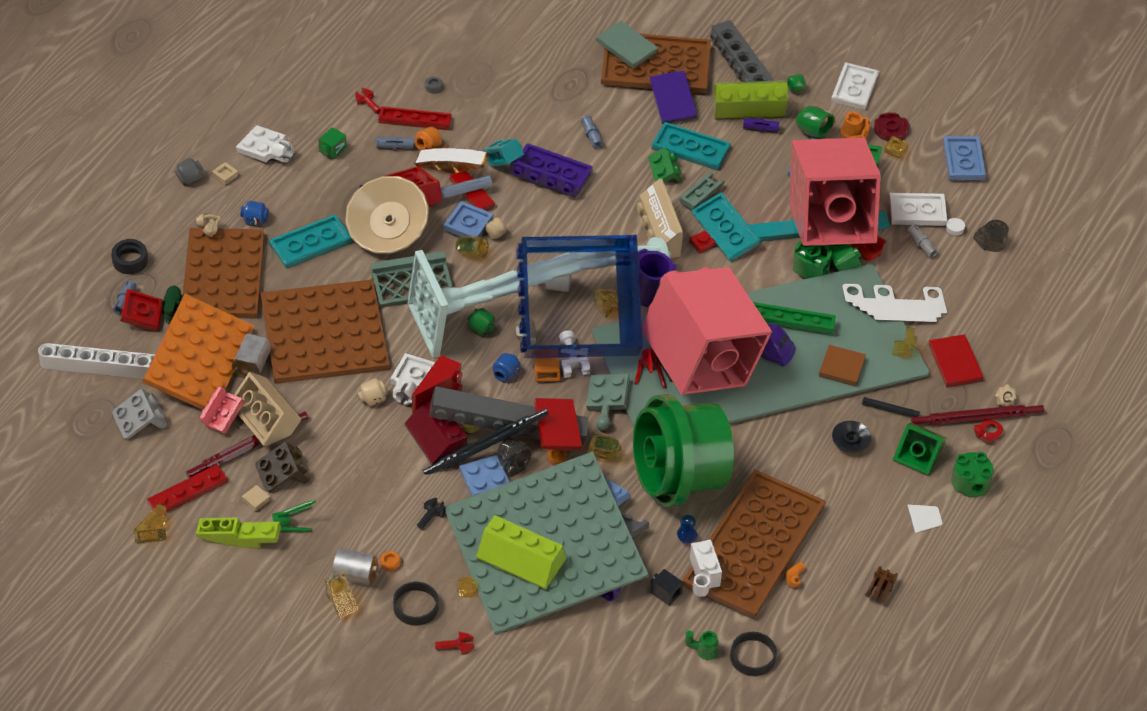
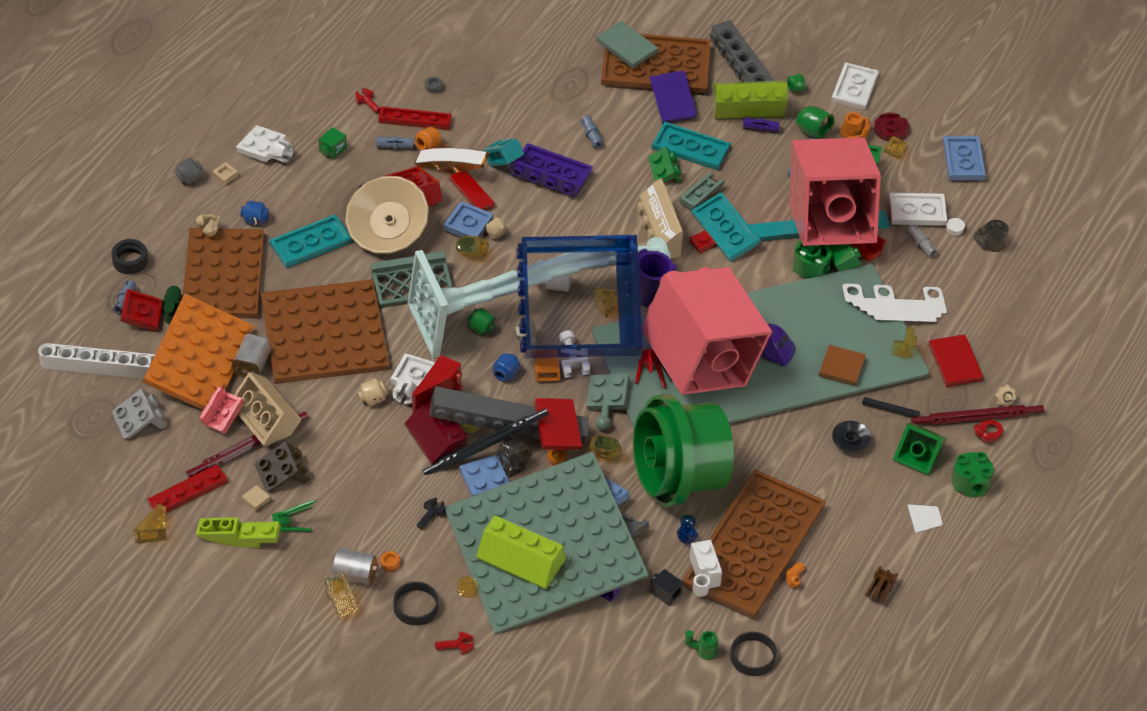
(466, 186): sand blue axle -> none
(797, 318): green plate -> none

